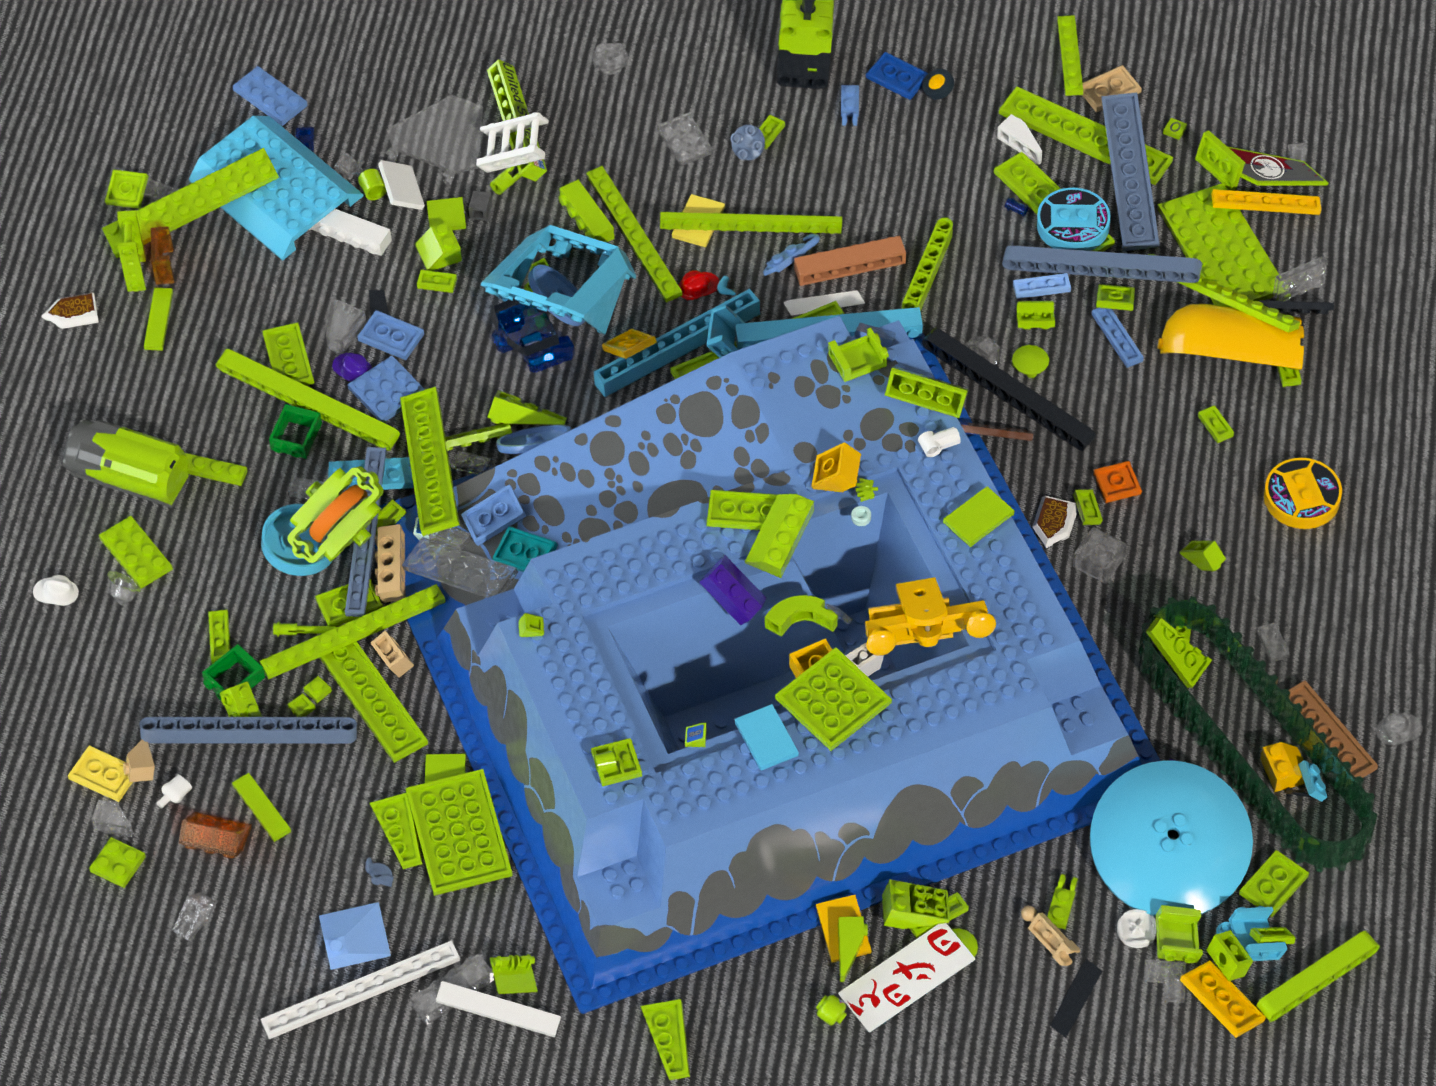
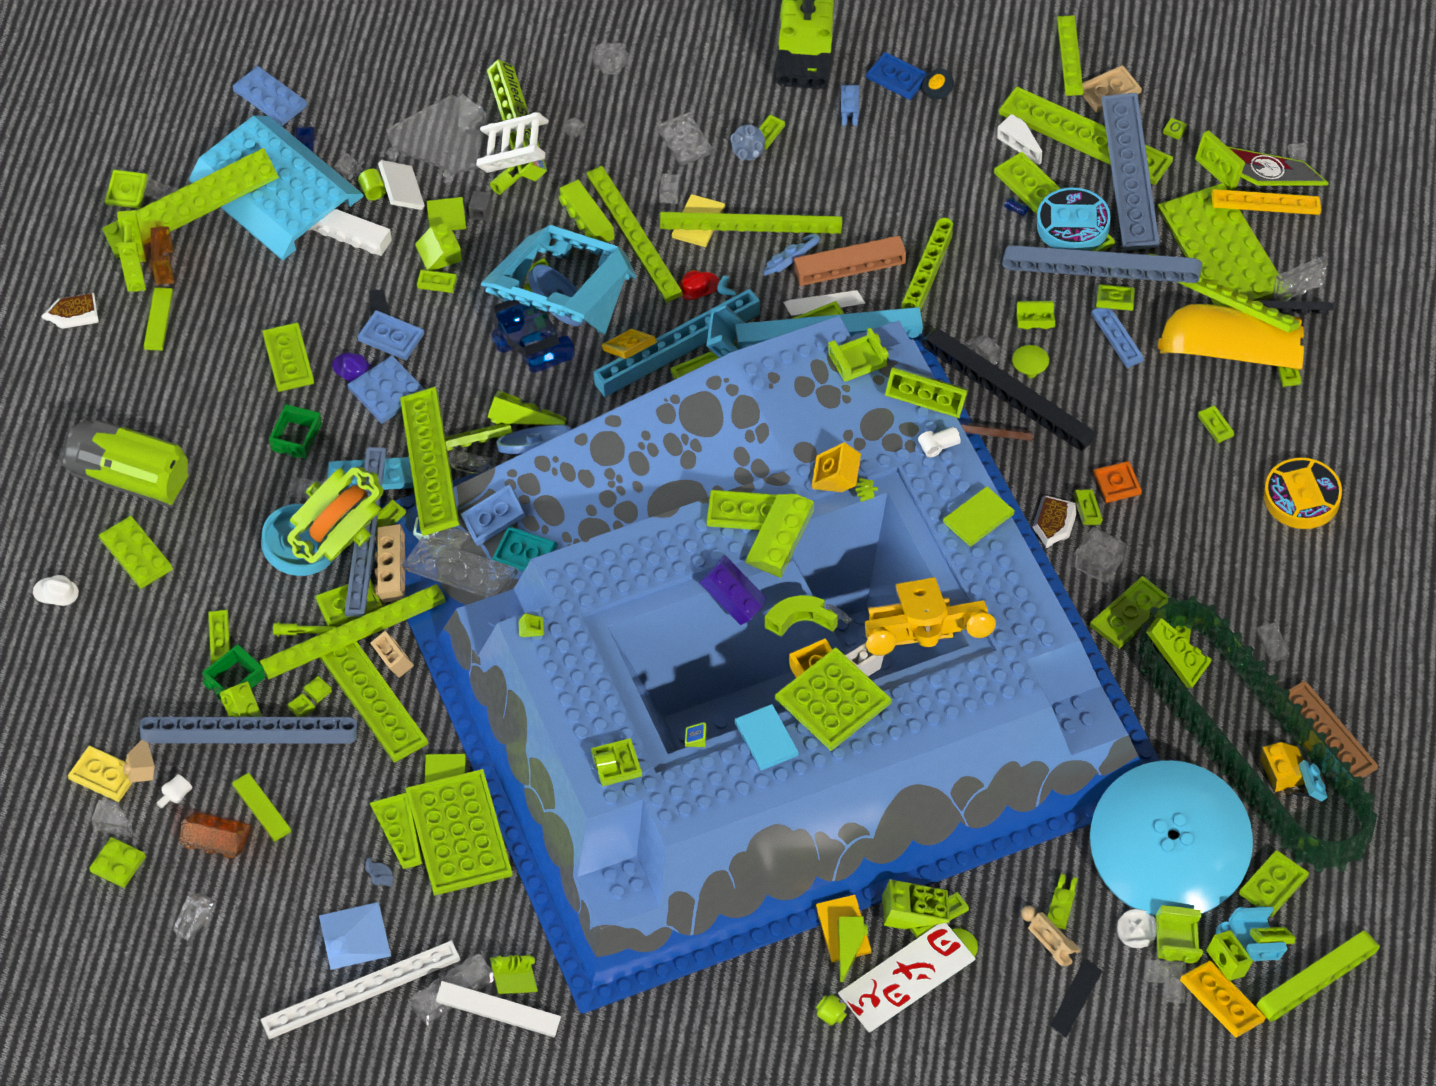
(122, 587): clear piece -> none
(216, 469): lime plate -> none
(308, 398): lime beam -> none
(343, 325): clear slope -> none
(470, 115): none -> clear slope
(574, 127): none -> clear tile
(669, 188): none -> clear brick
(669, 1035): lime wing -> none
(861, 516): light aqua tile -> none
(886, 337): medium blue tile -> none
(1041, 286): light blue plate -> none
(1128, 612): none -> lime plate
(1204, 555): lime slope -> none
(1399, 728): clear piece -> none

